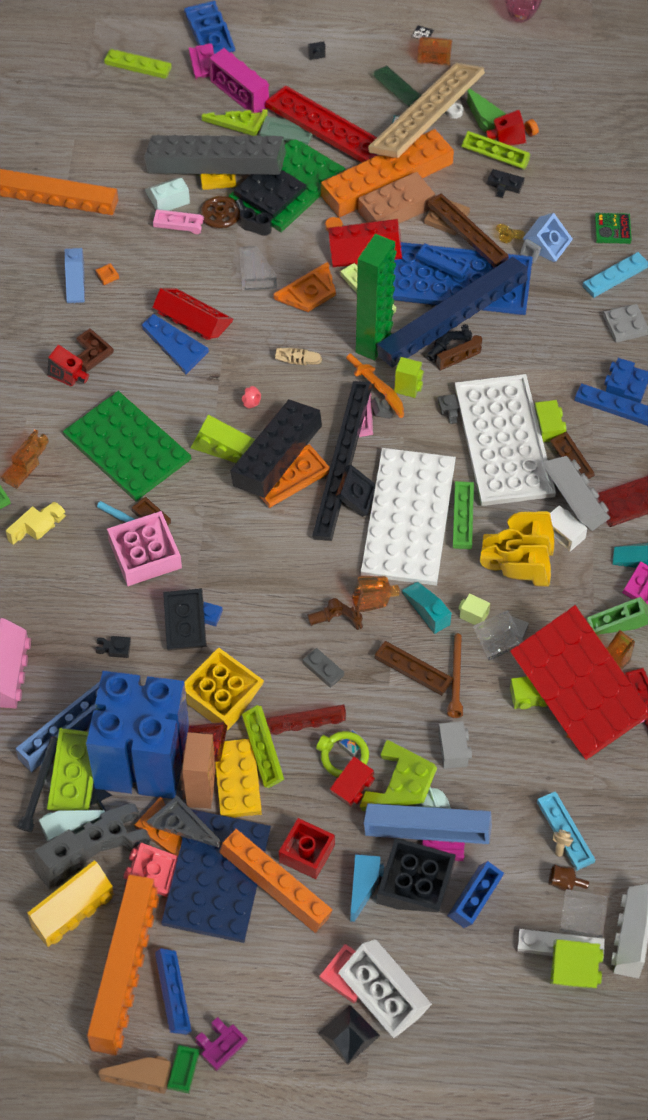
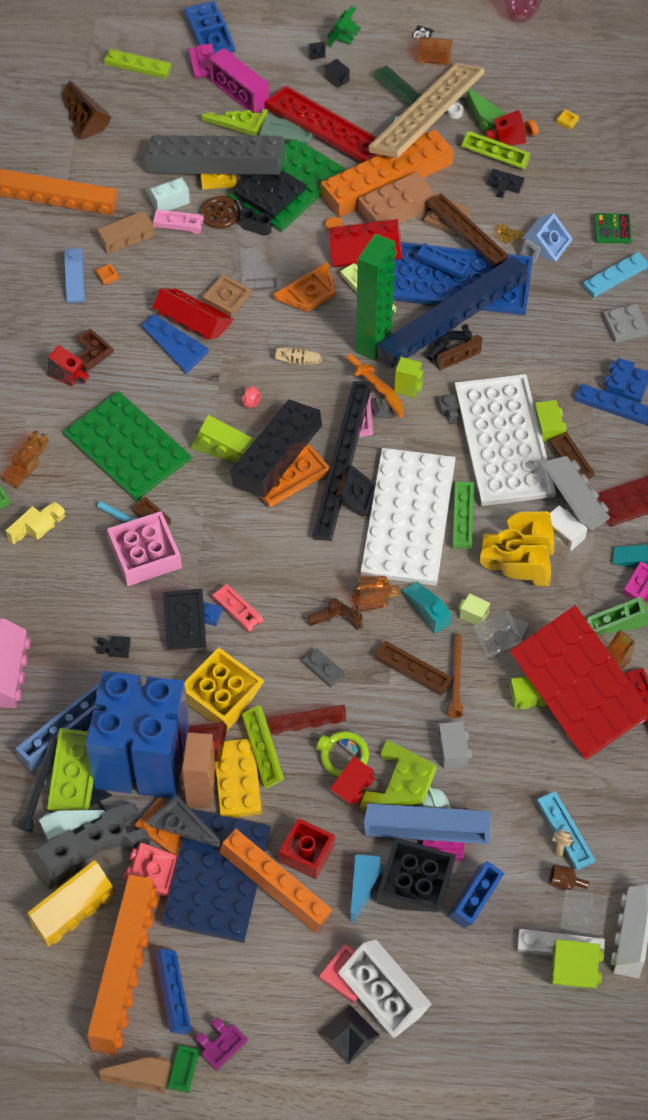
(84, 112): none -> reddish brown wedge
(125, 232): none -> medium nougat brick
(227, 295): none -> medium nougat plate
(237, 608): none -> coral plate
(337, 73): none -> black brick
(344, 28): none -> green plate
(567, 119): none -> yellow tile

